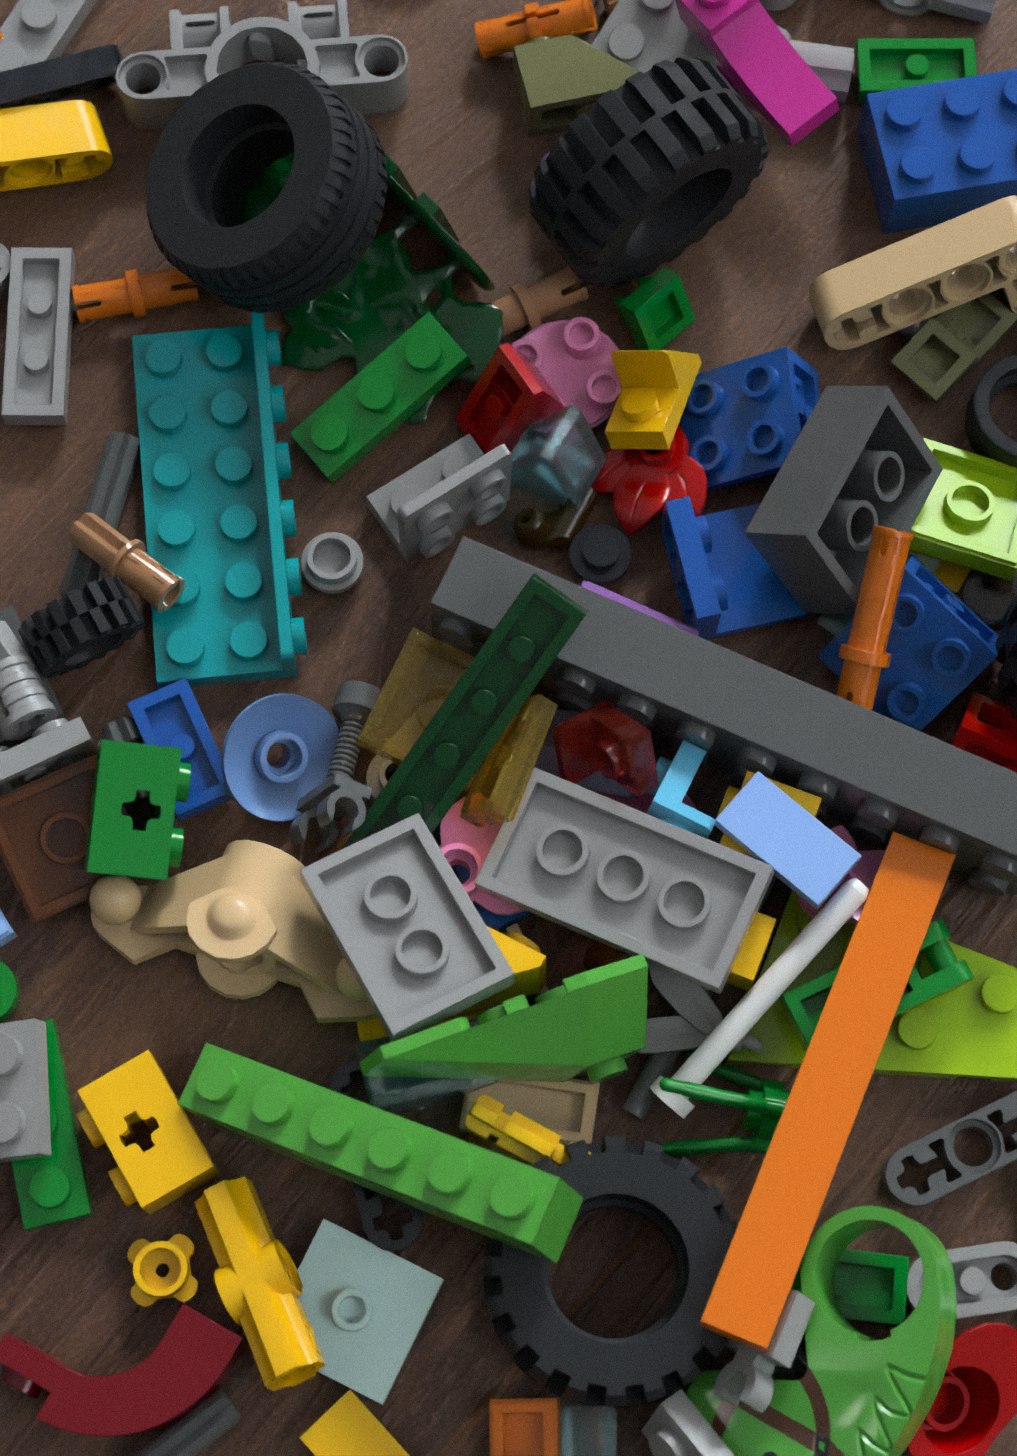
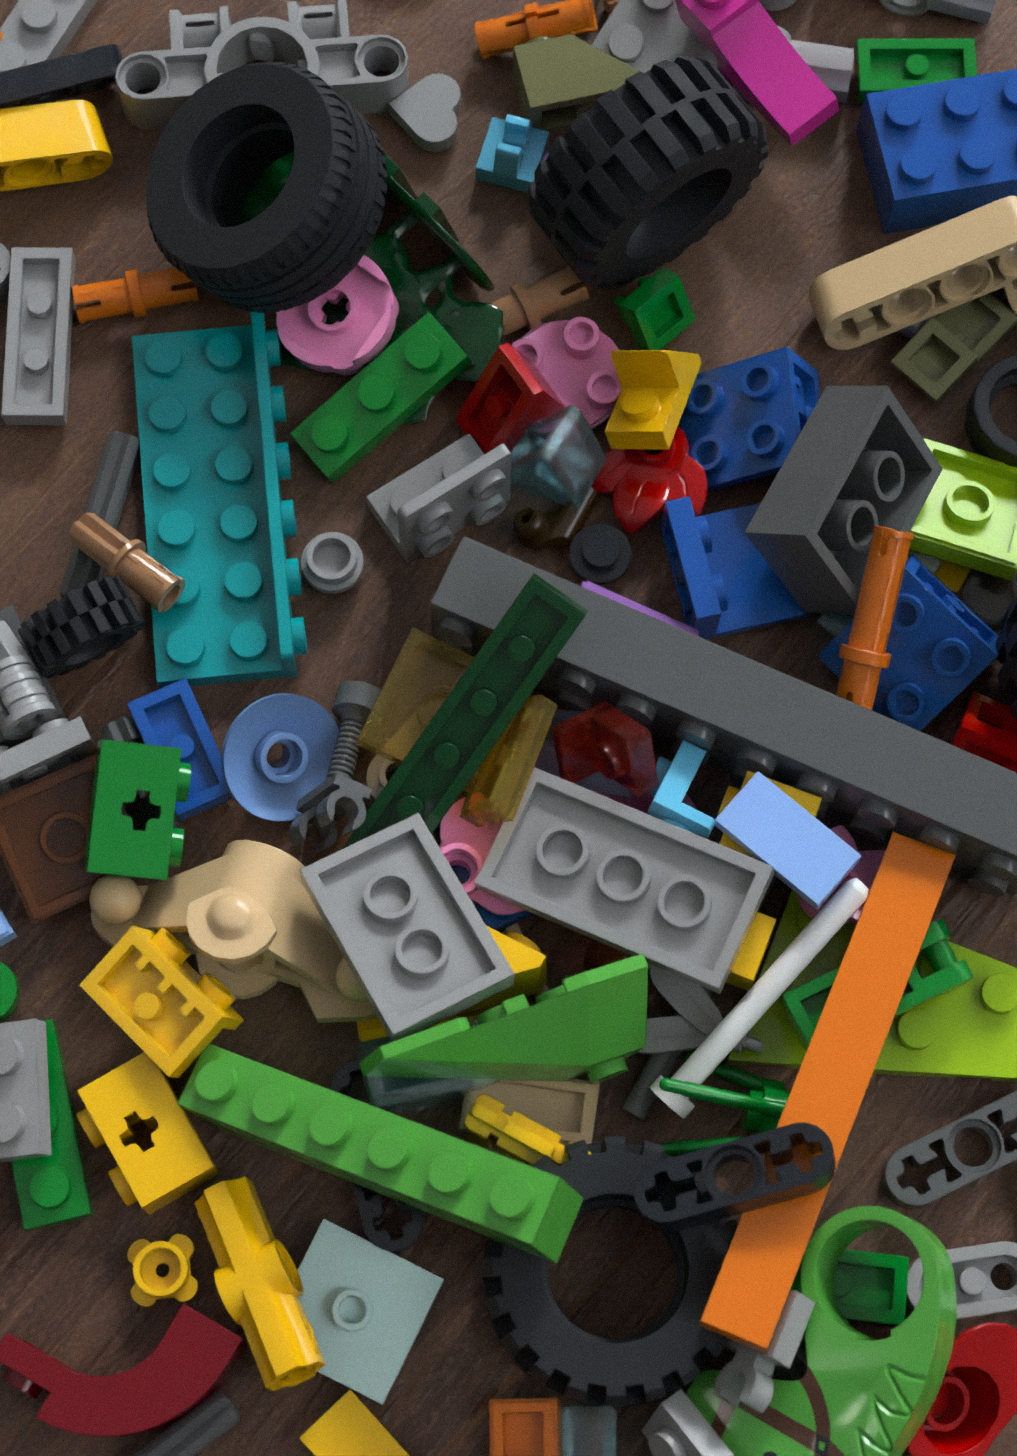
(161, 998): none -> yellow bracket
(355, 340): none -> bright pink plate
(429, 112): none -> light grey tile
(511, 153): none -> medium azure tile
(790, 1182): none -> black beam

